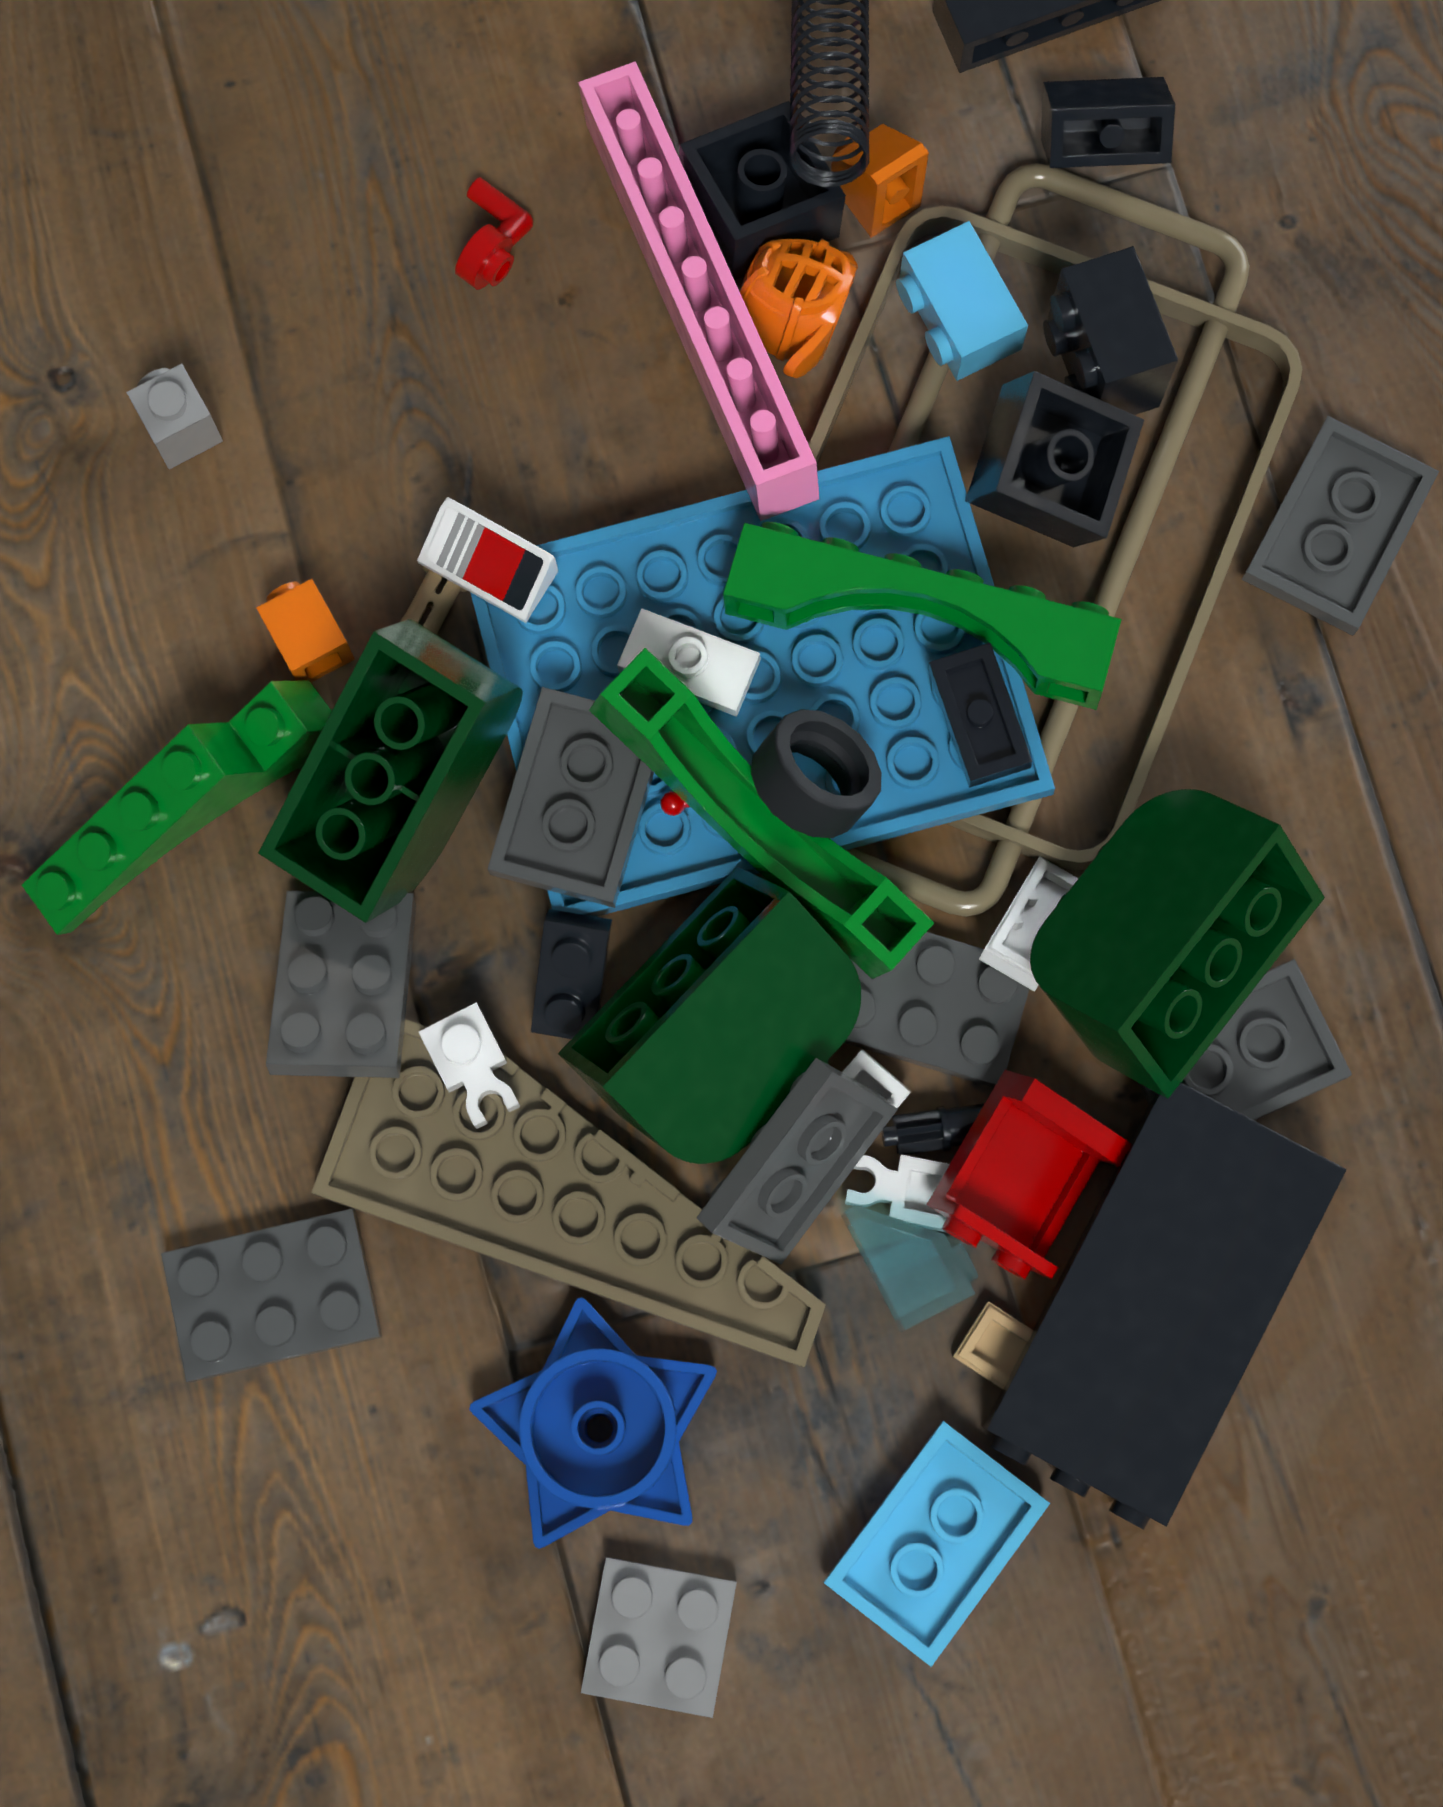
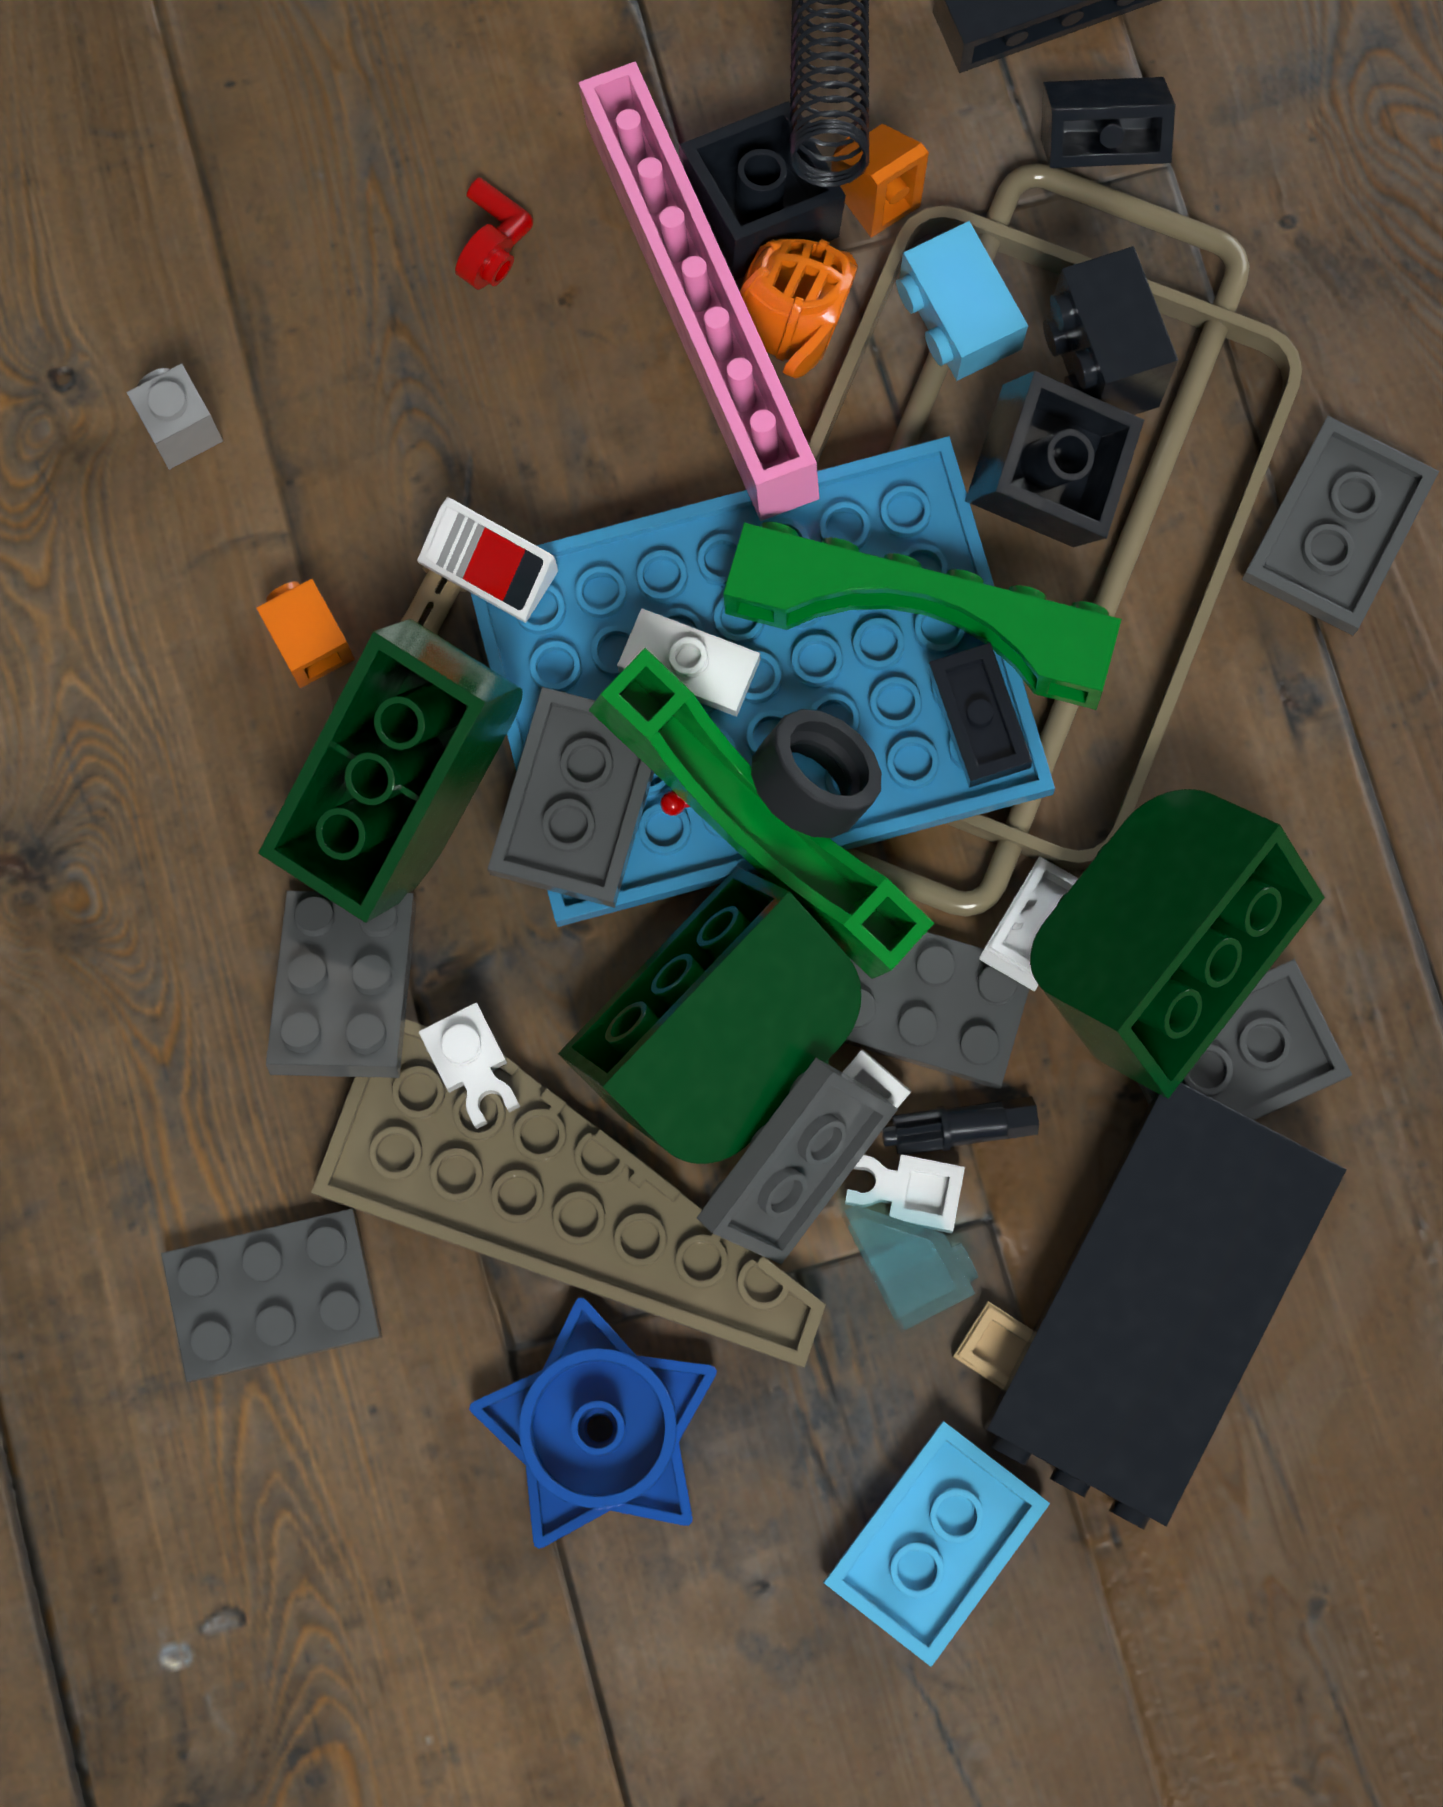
(175, 795): green arch -> none
(570, 972): black plate -> none
(659, 1637): light grey plate -> none
(1022, 1173): red panel -> none

